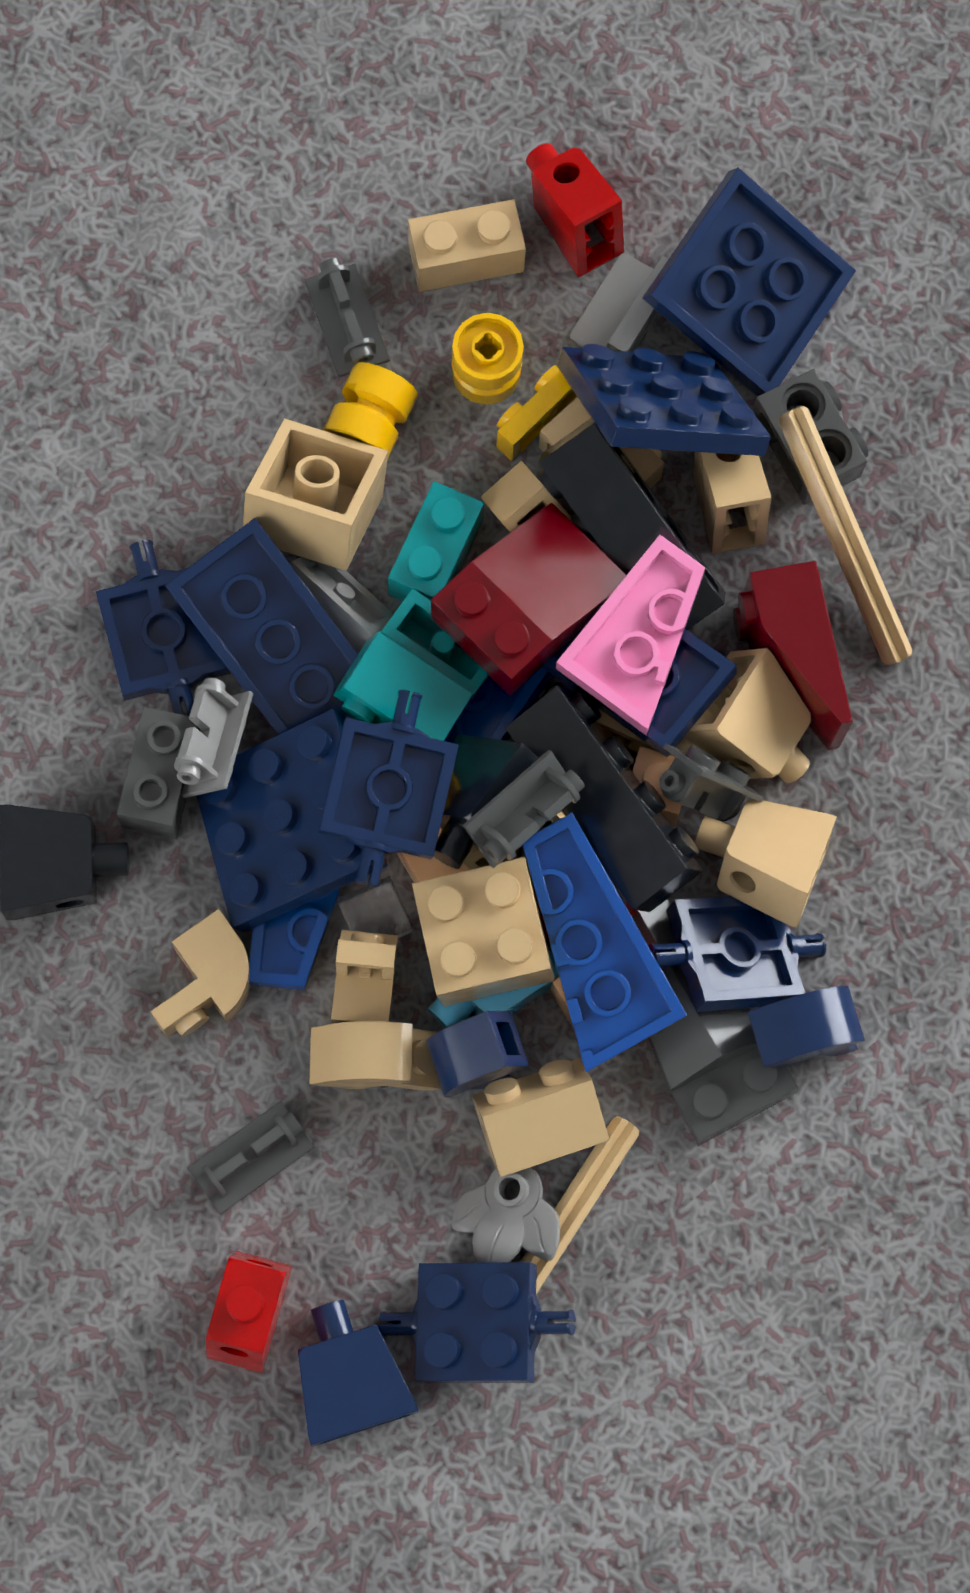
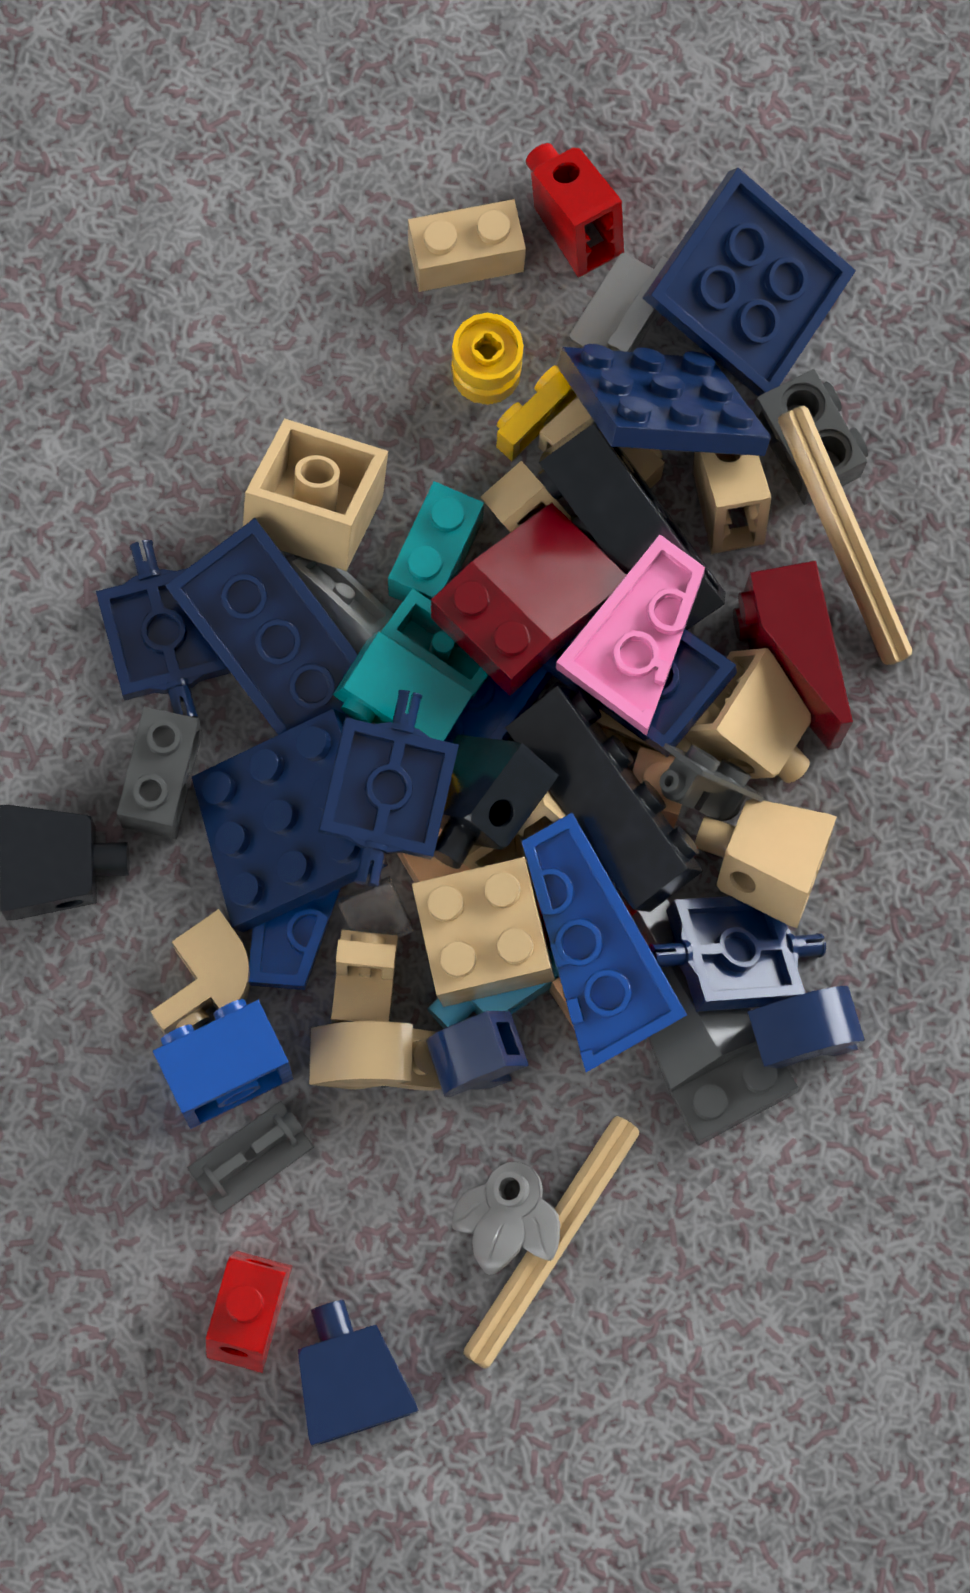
(209, 754): light grey hinge -> none
(222, 1061): none -> blue brick
(345, 316): dark grey hinge -> none
(373, 406): yellow wheel -> none
(476, 1322): dark blue plate -> none
(523, 808): dark grey hinge -> none
(540, 1116): tan brick -> none

